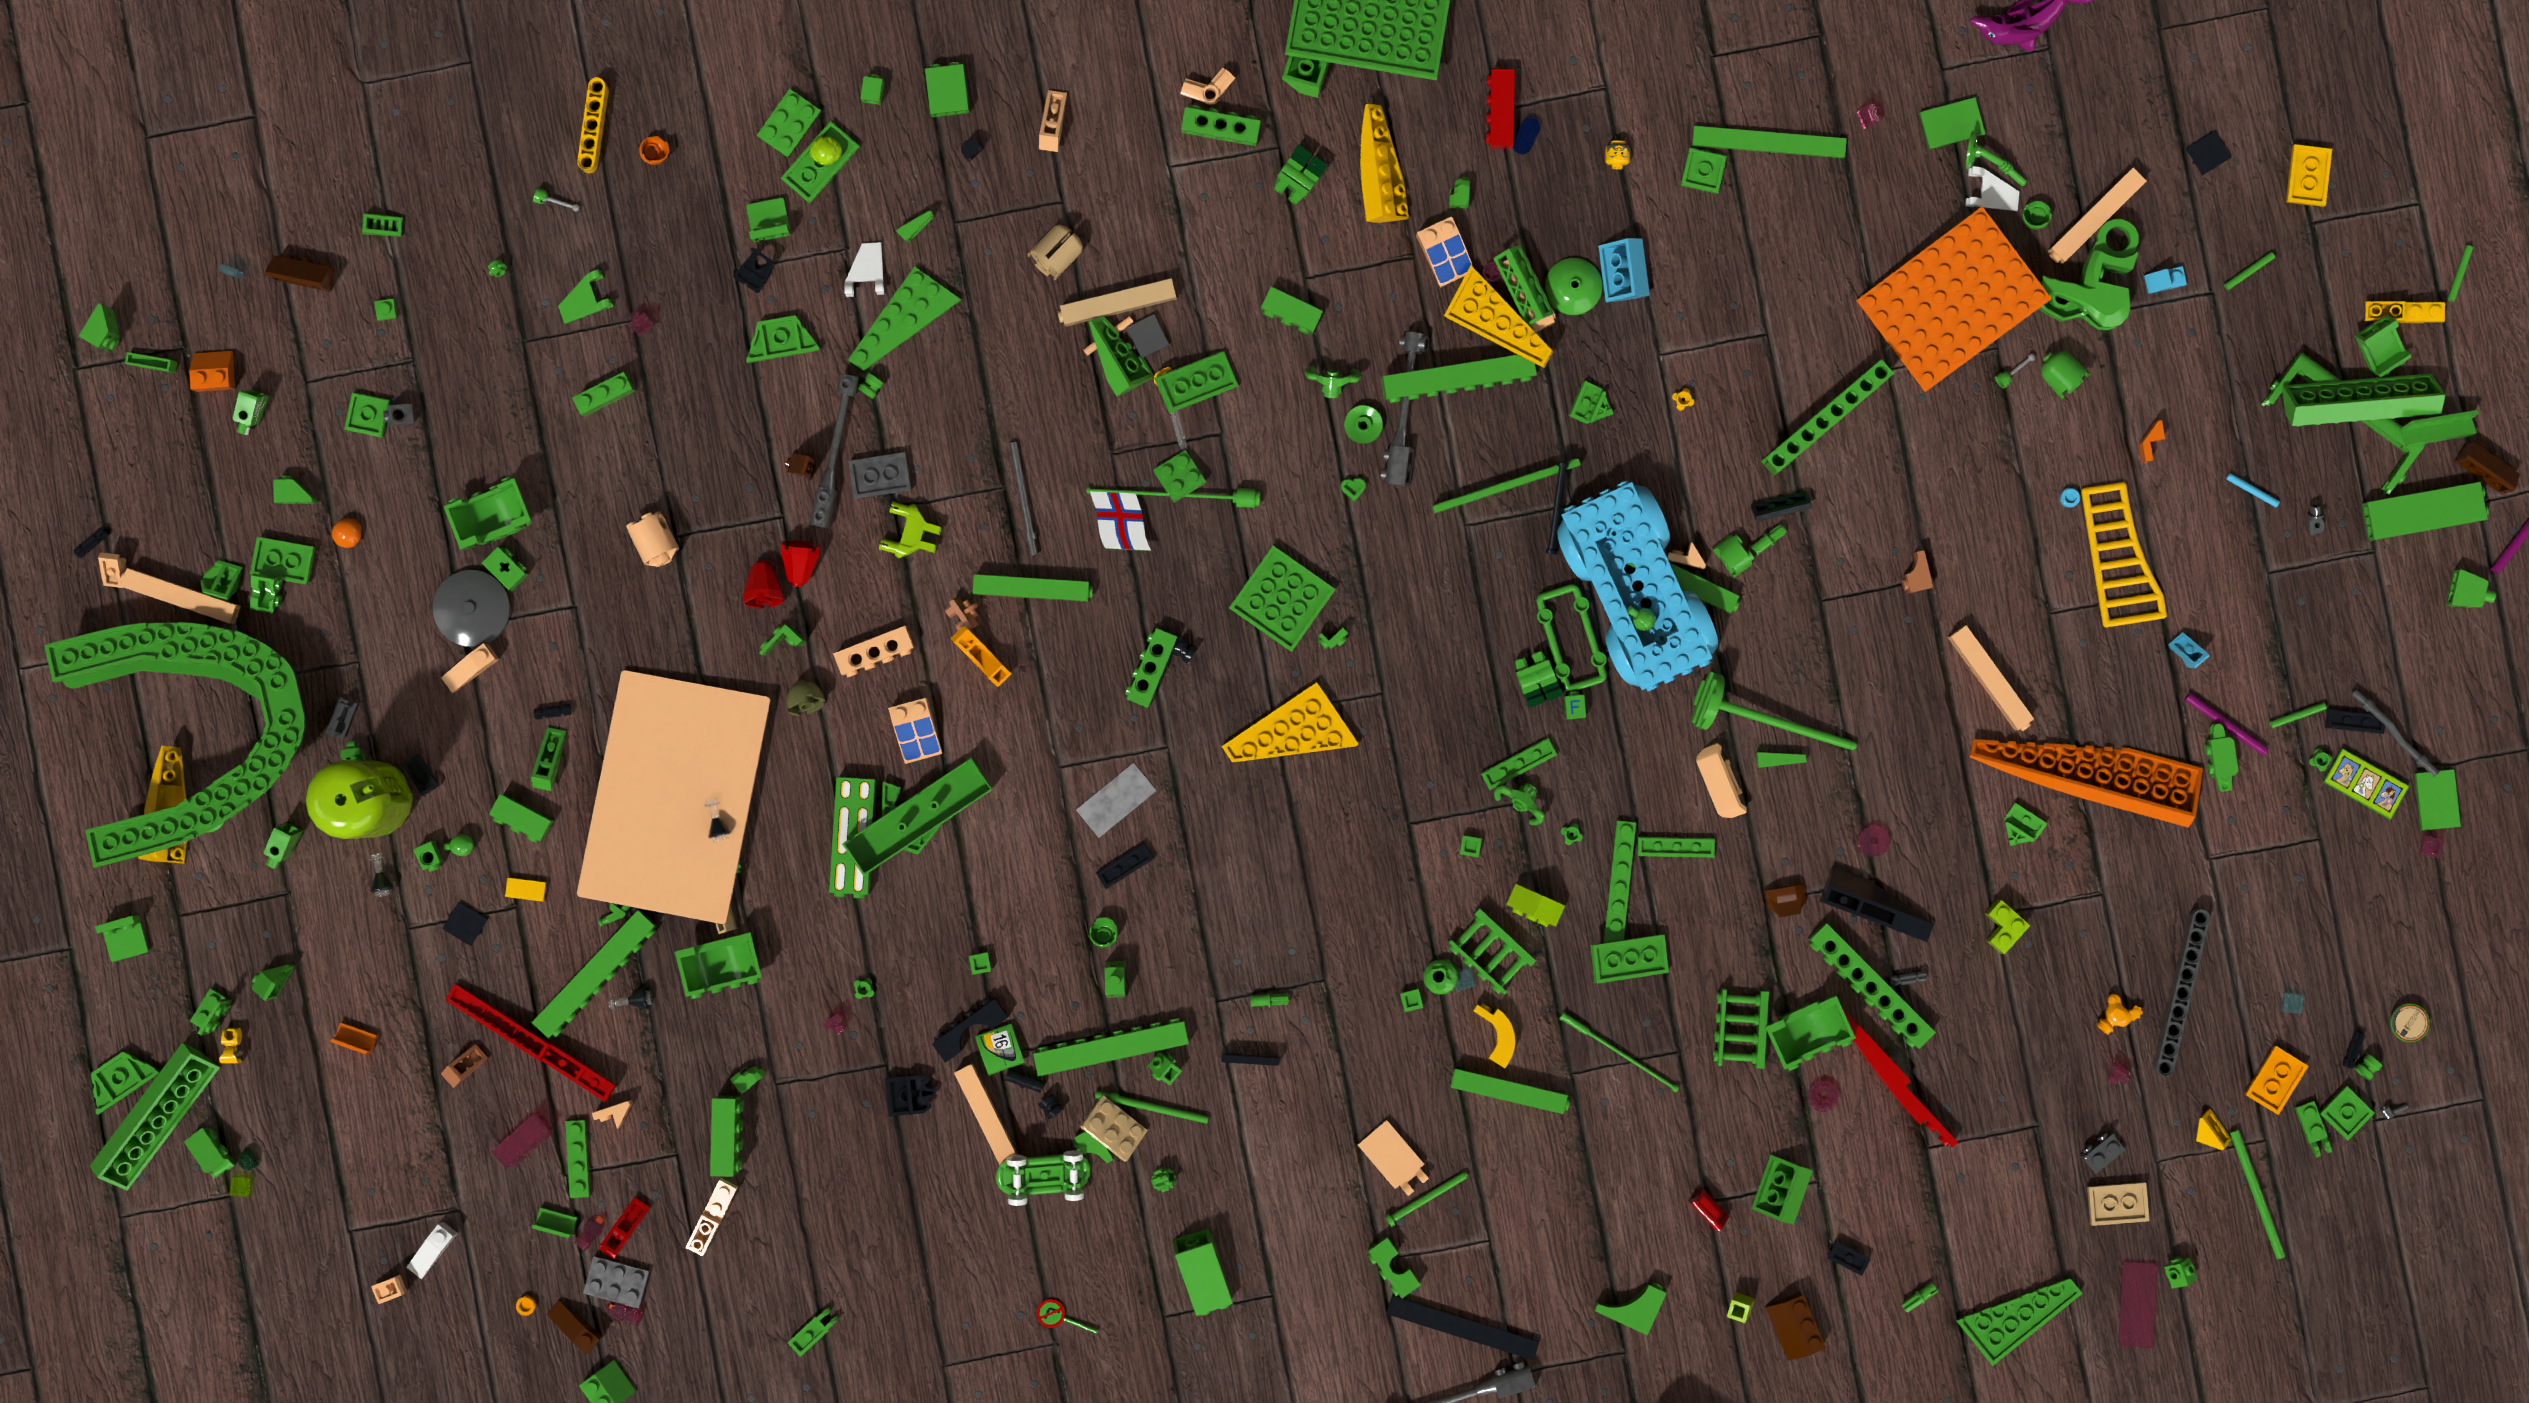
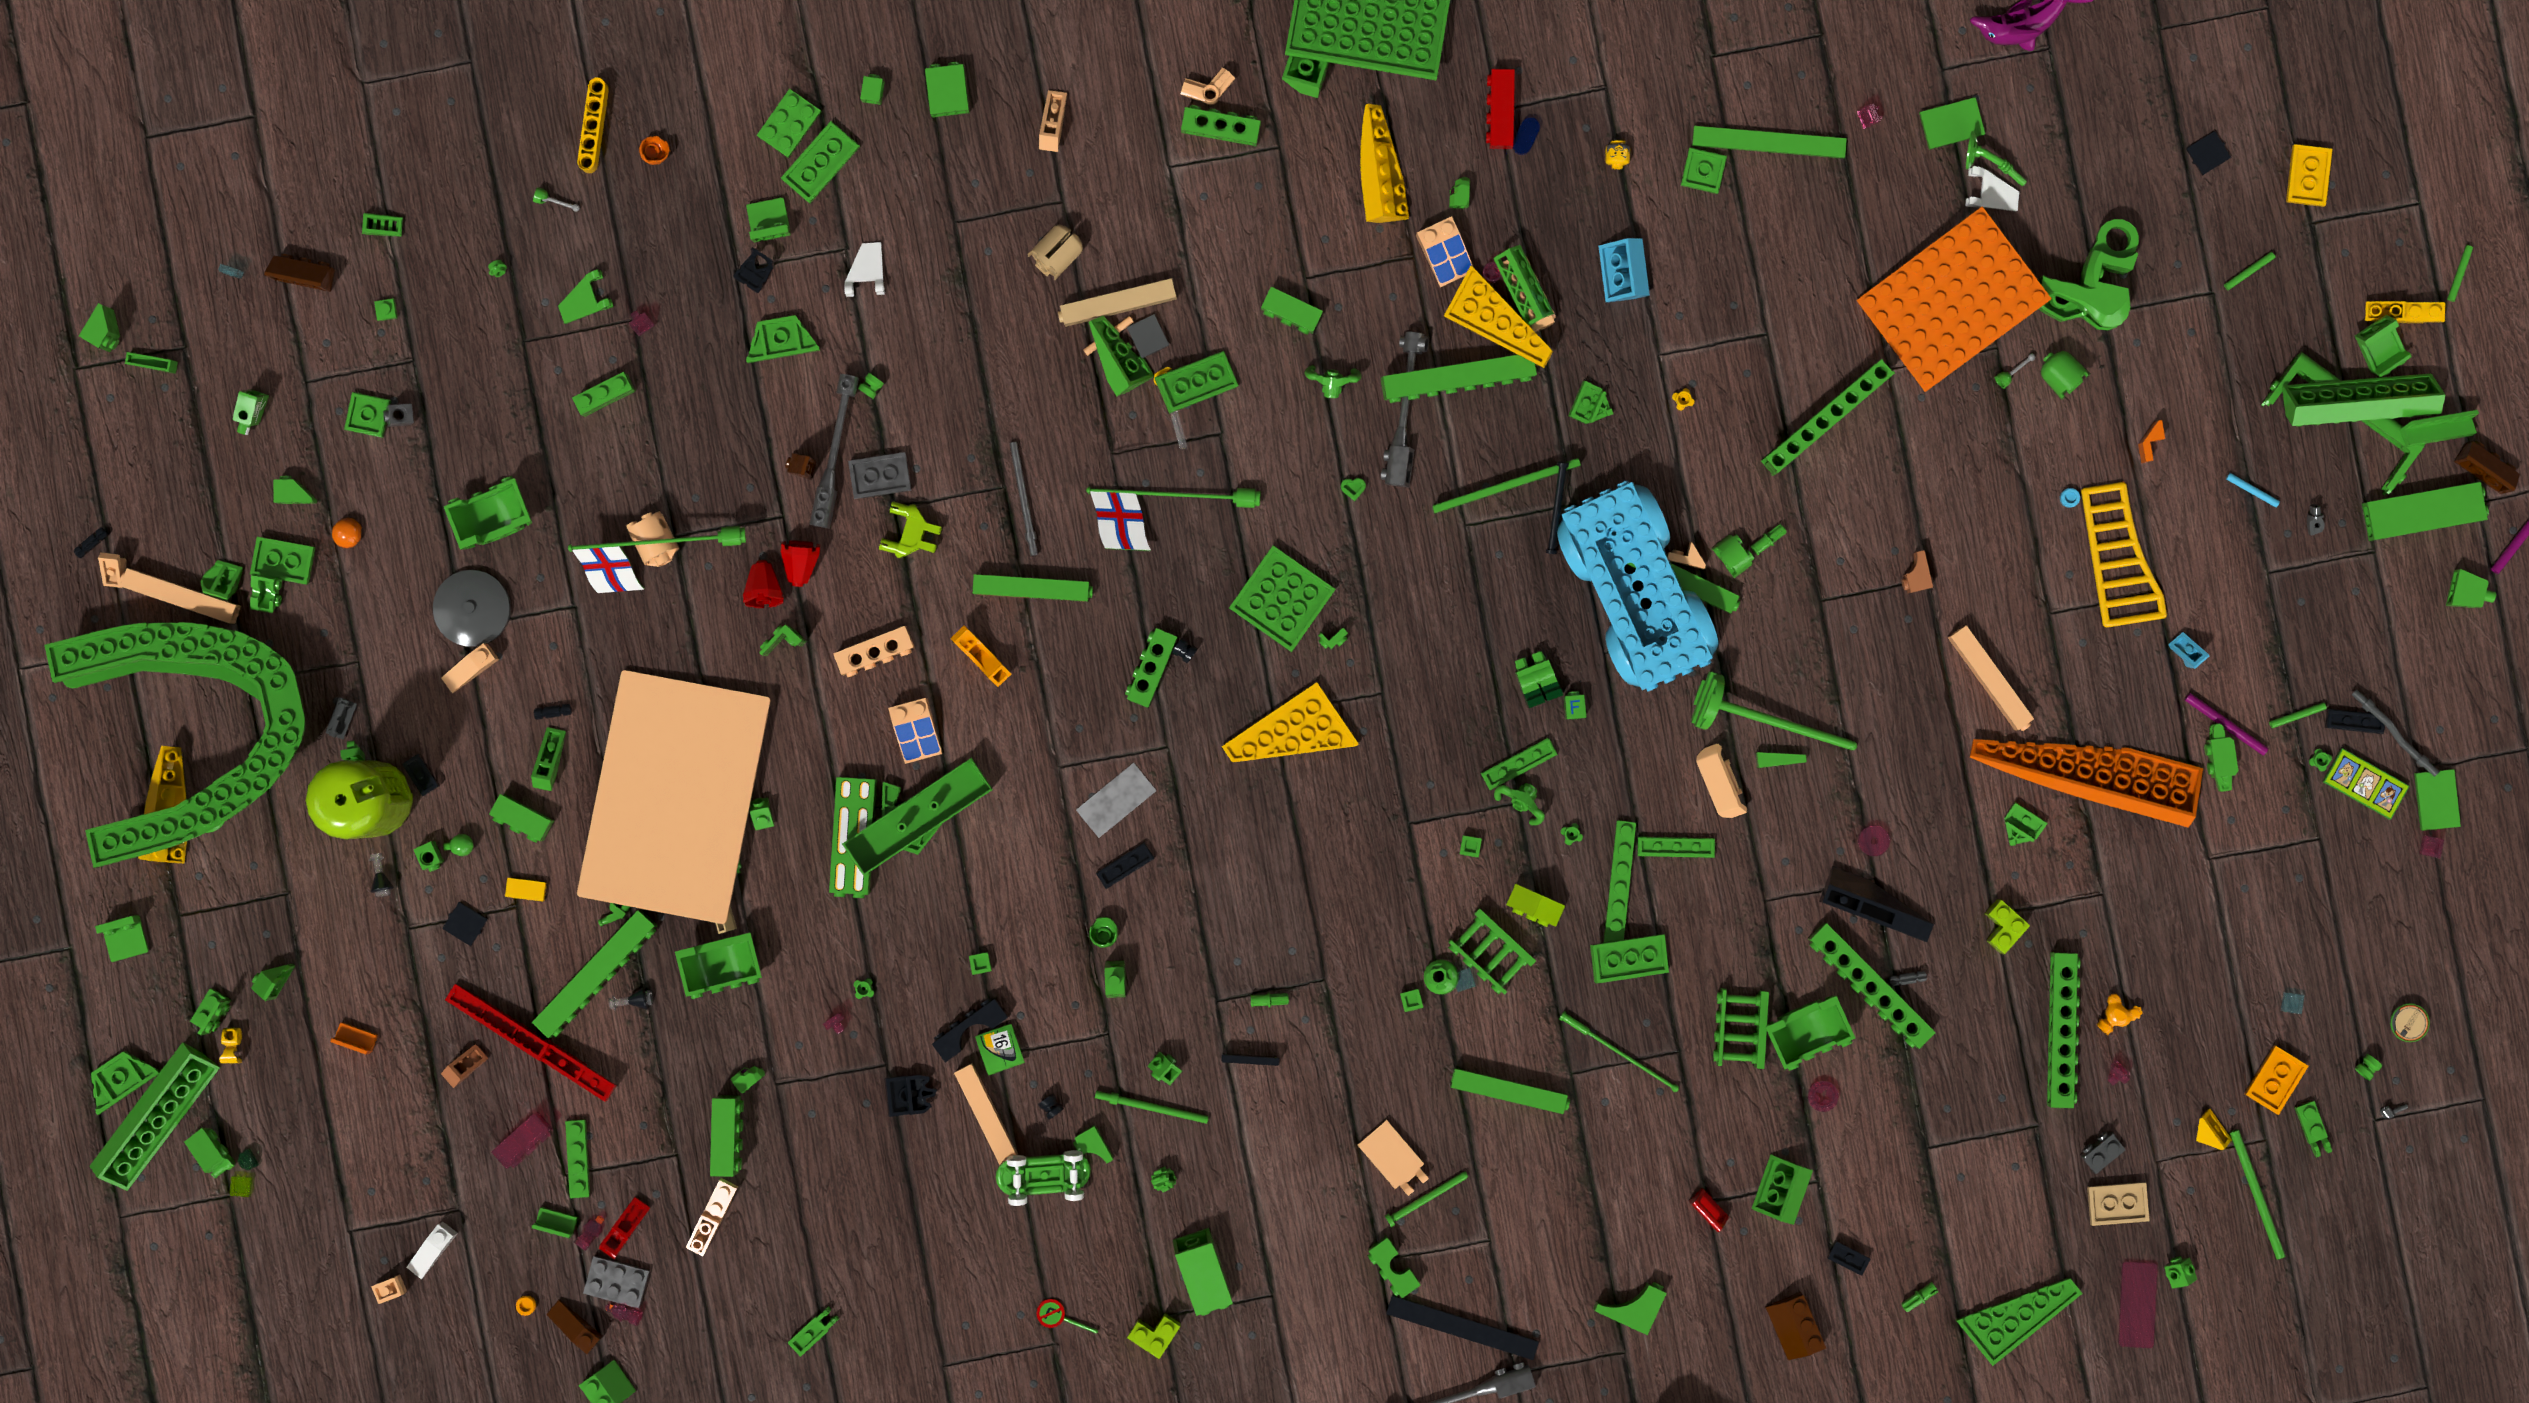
(212, 371): orange slope -> none
(281, 843): bright green torso -> none
(510, 578): bright green brick -> none
(611, 570): none -> flag
(618, 1111): light nougat slope -> none
(718, 830): piece -> none
(761, 813): none -> bright green bracket
(804, 697): olive cylinder -> none
(825, 150): lime hair -> none
(907, 313): bright green wing -> none
(913, 227): bright green slope -> none
(964, 611): nougat hips -> none
(970, 149): black brick -> none
(1024, 1081): black pin -> none
(1110, 1048): bright green brick -> none
(1113, 1128): tan plate -> none
(1154, 1340): none -> lime brick
(1179, 476): bright green plate -> none
(1300, 182): bright green hips -> none
(1370, 417): bright green dish -> none
(1505, 1041): yellow arch -> none
(1562, 670): bright green bar -> none
(1569, 299): bright green dish -> none
(1642, 618): bright green piece -> none
(1740, 1307): lime brick -> none
(1781, 506): black plate -> none
(1786, 900): reddish brown slope -> none
(1896, 1082): red slope -> none
(2037, 215): bright green hair -> none
(2056, 1021): none -> bright green brick
(2096, 216): light nougat brick -> none
(2165, 280): medium azure slope -> none
(2188, 985): dark grey beam -> none
(2346, 1112): bright green plate -> none
(2353, 1050): black axle -> none

